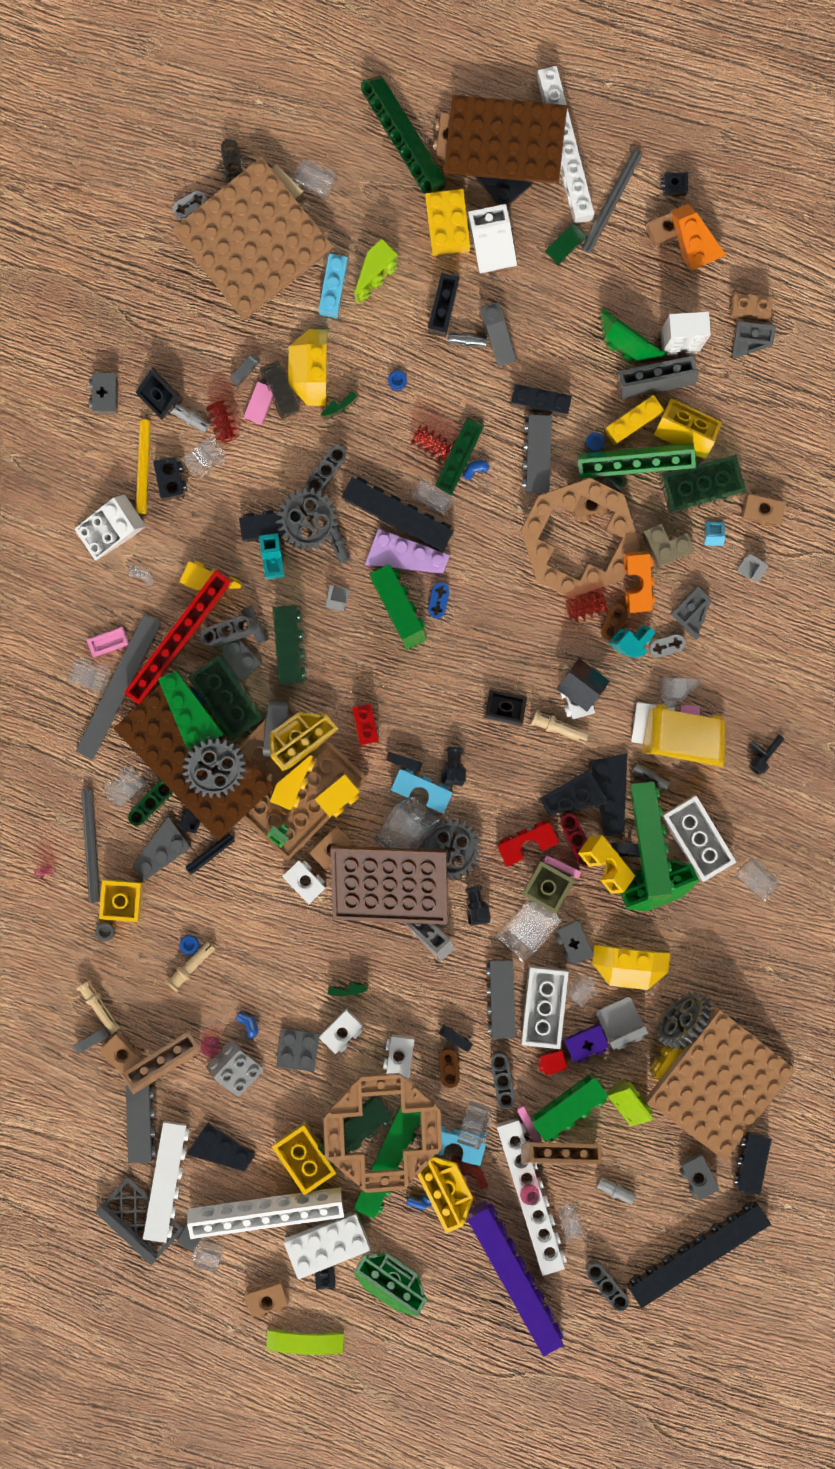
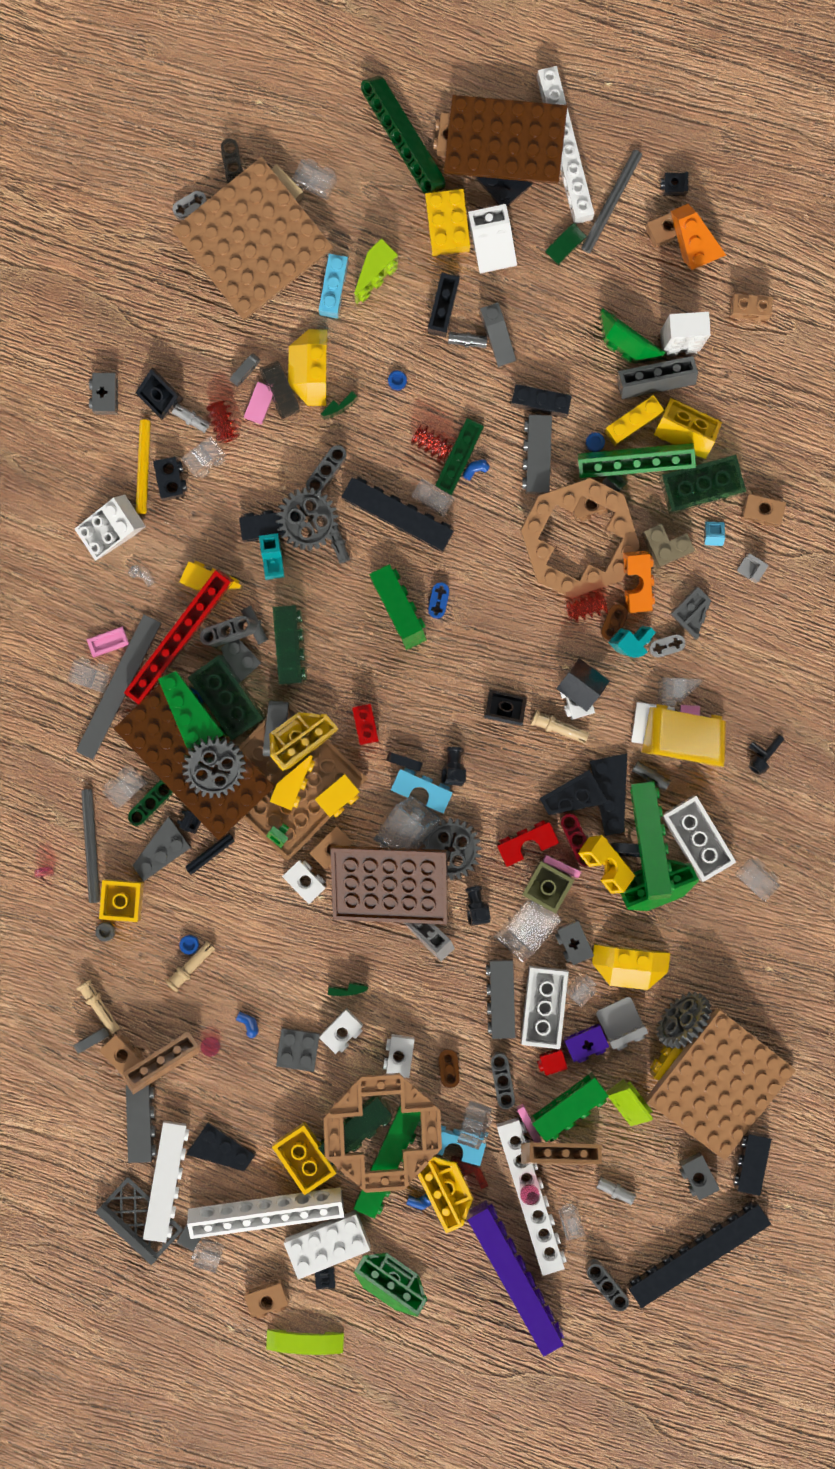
(234, 1068): light grey bracket -> none
(337, 598): light grey panel -> none
(405, 554): lavender wing -> none
(455, 1038): black beam -> none
(751, 338): dark grey wing -> none

